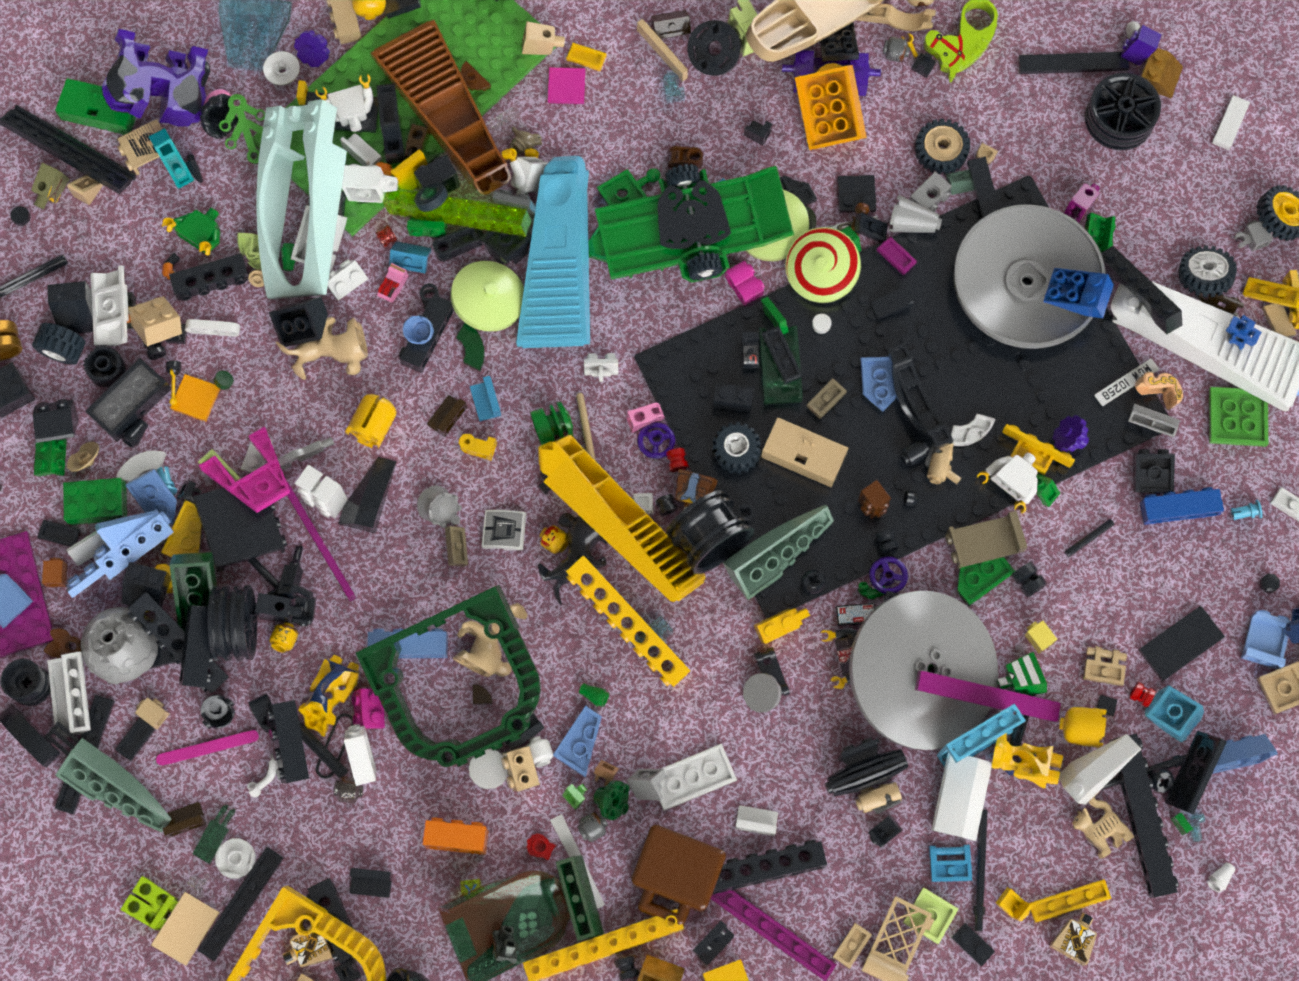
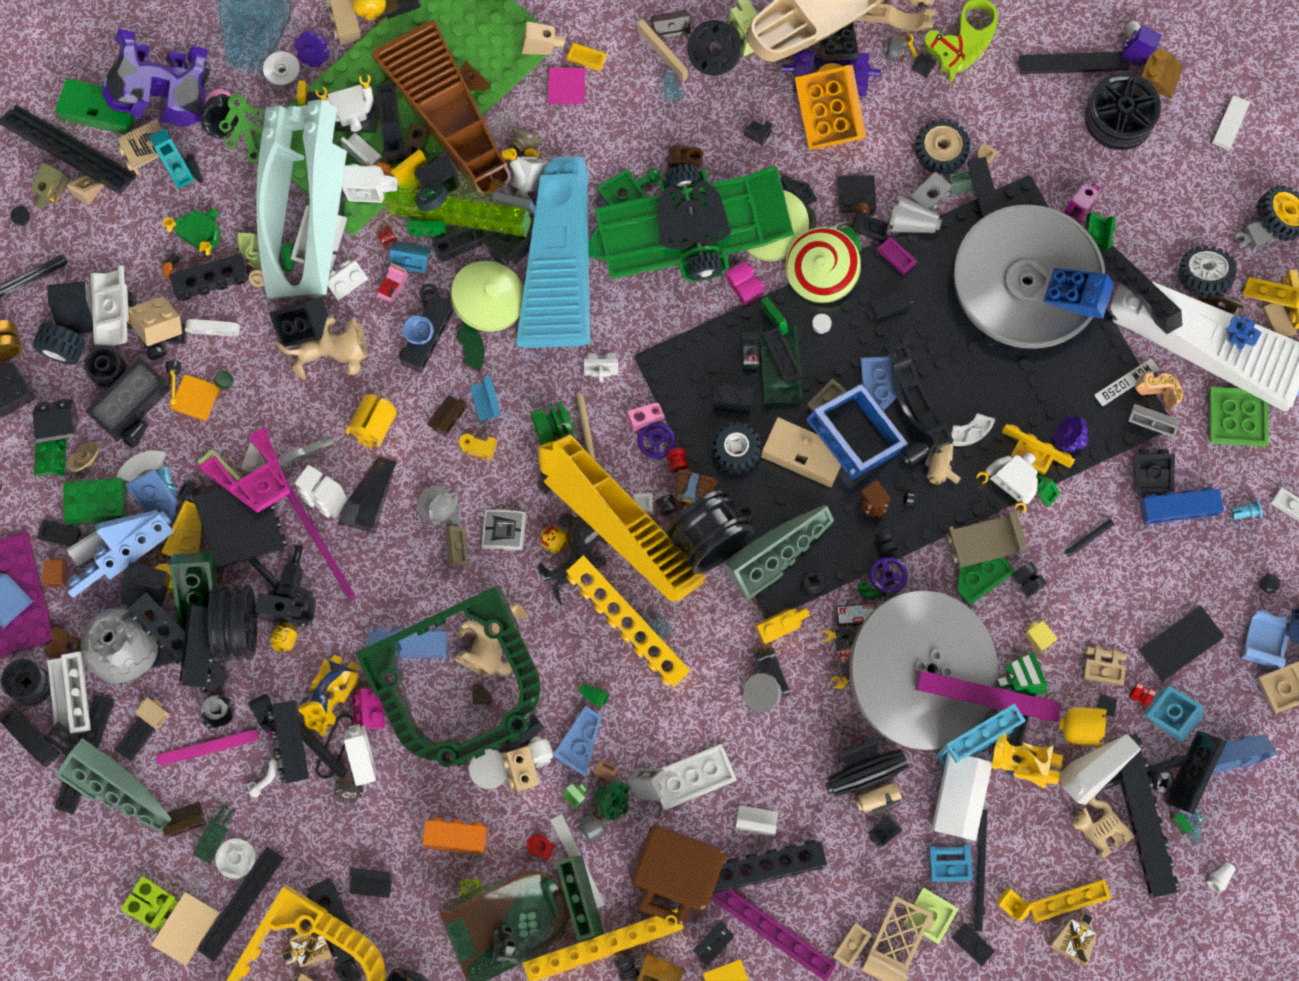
(840, 447): none -> blue window

